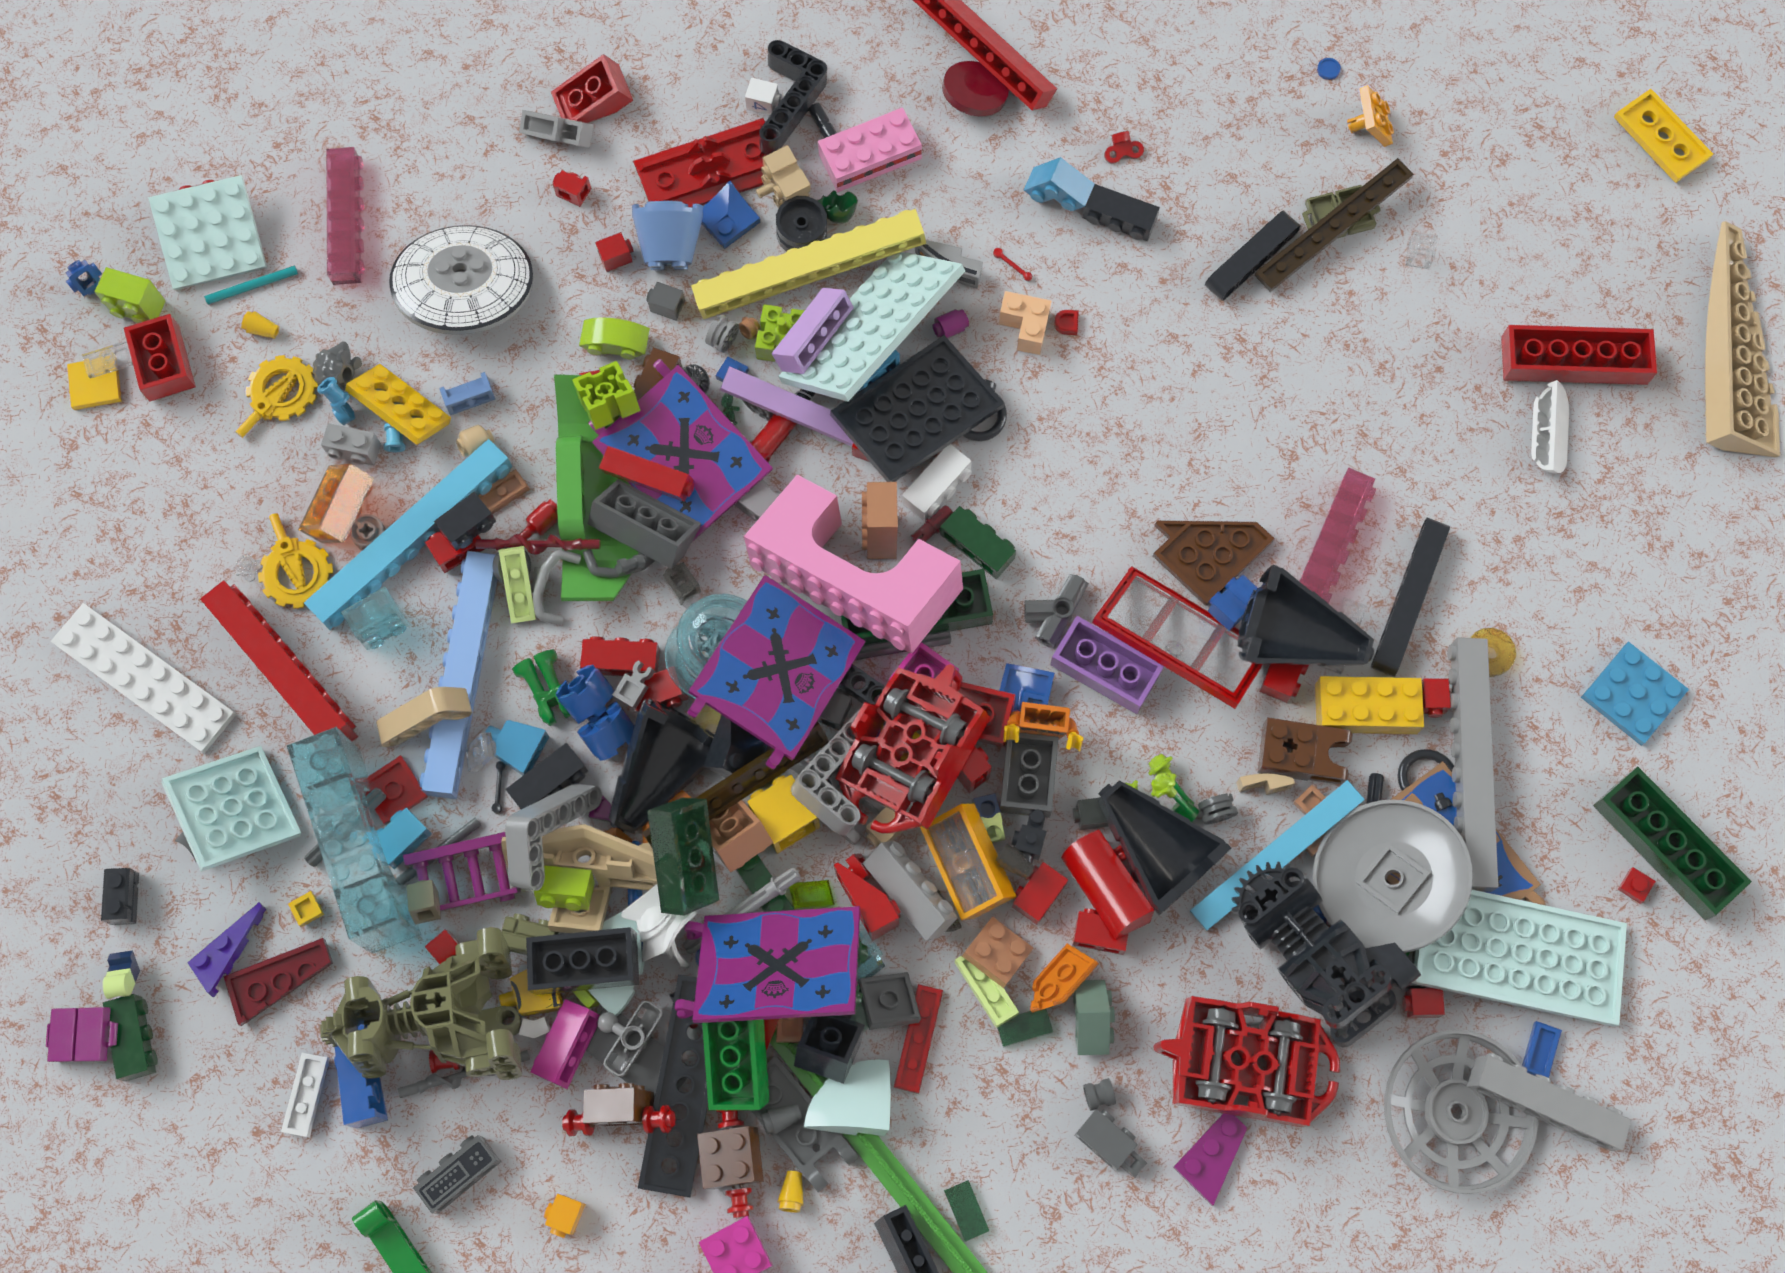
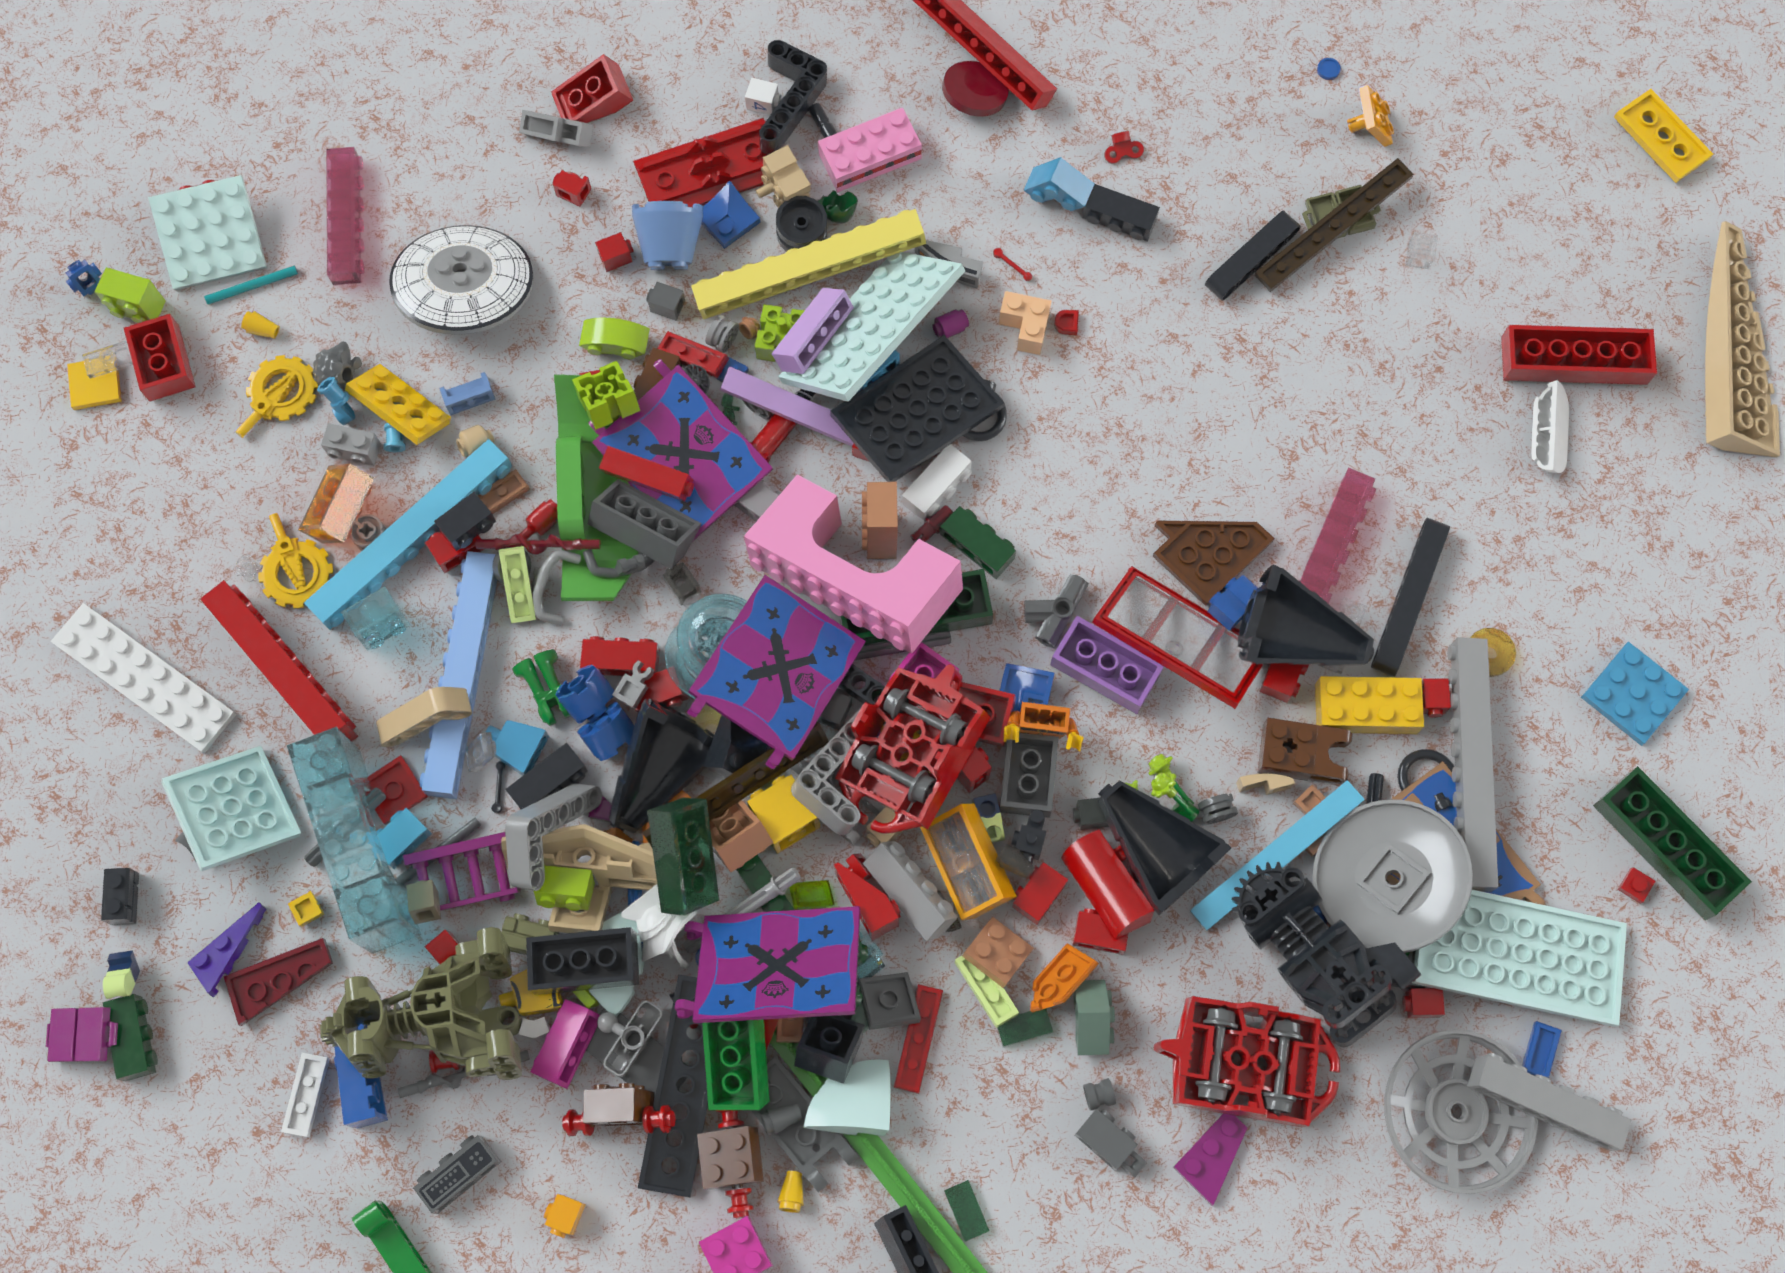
(694, 353): none -> red tile

